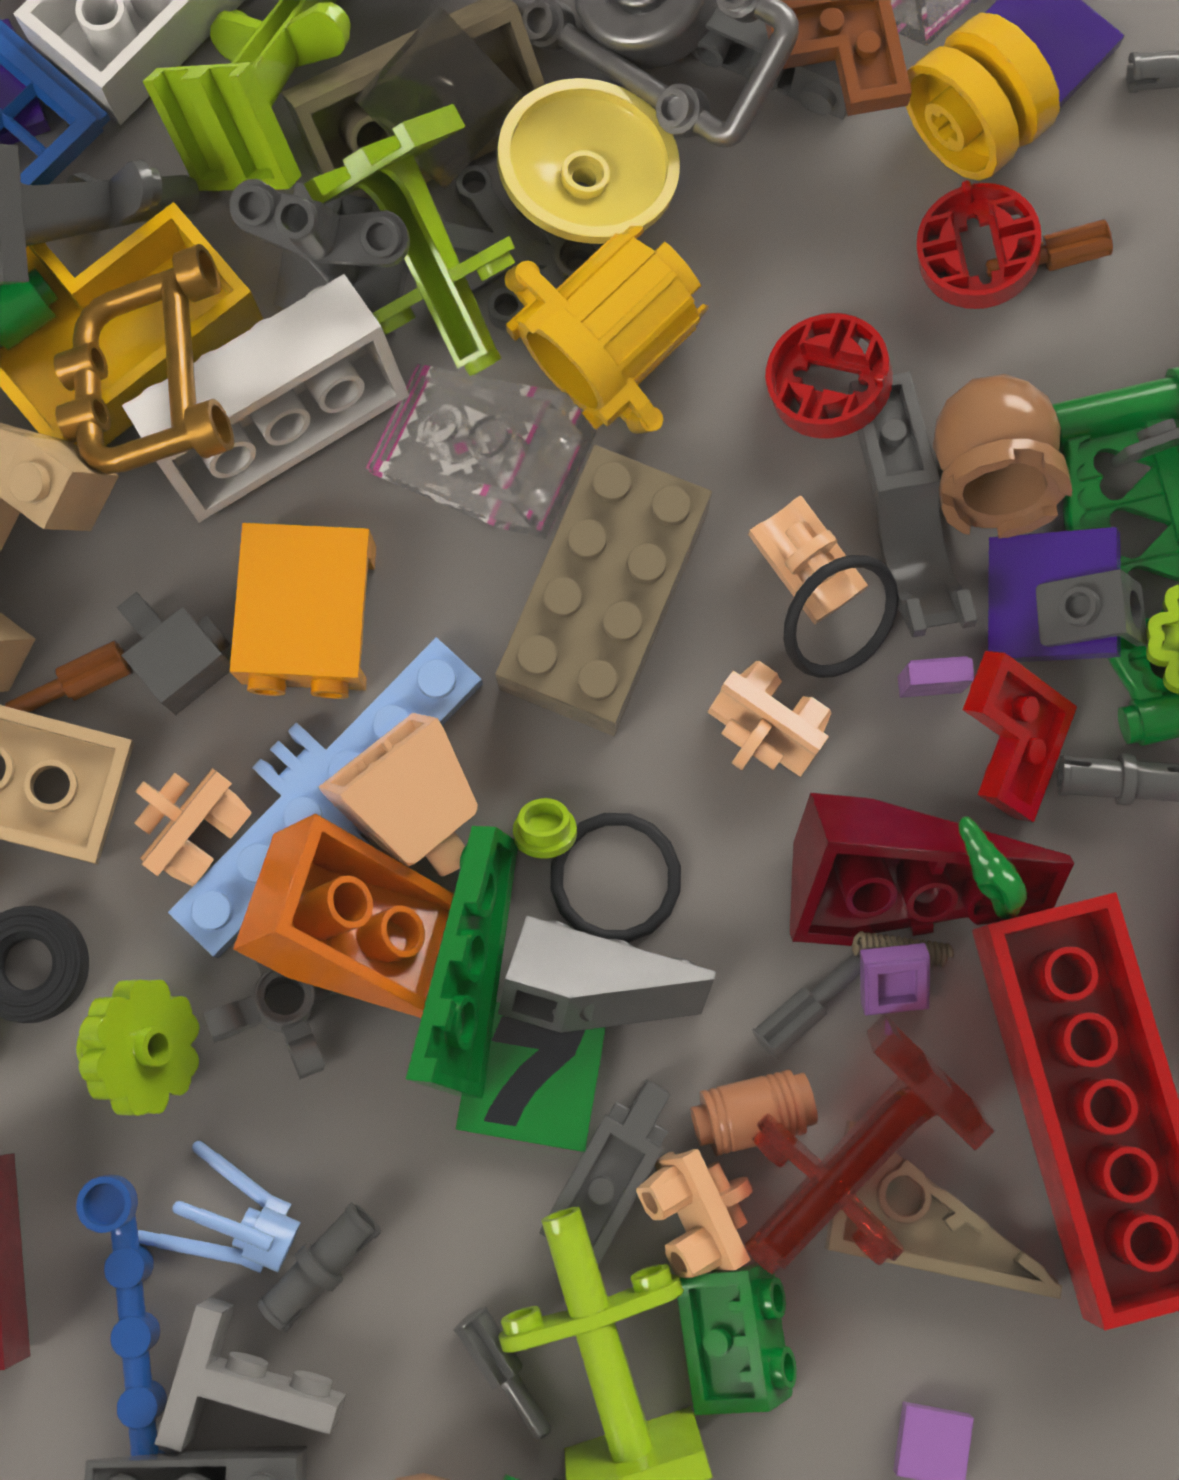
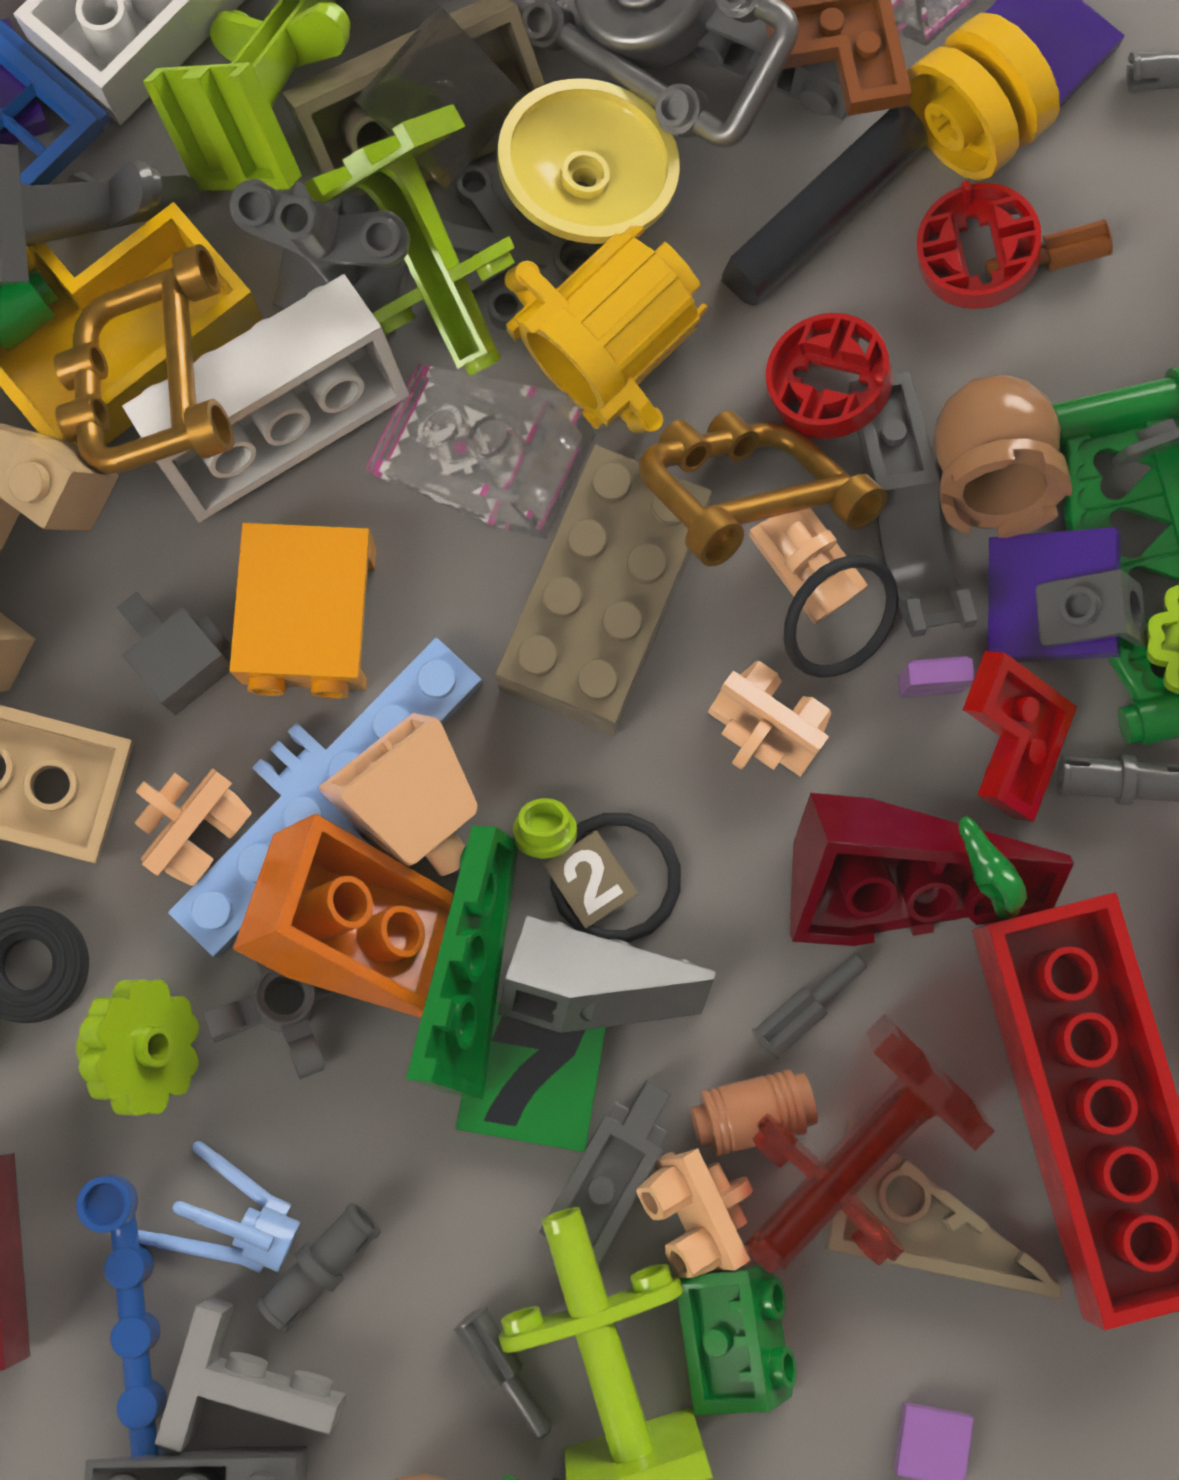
(78, 678): dark orange axle -> none
(591, 879): none -> dark tan sticker
(716, 529): none -> pearl gold bar
(824, 204): none -> black brick
(895, 979): medium lavender tile -> none
(938, 951): dark tan piece -> none

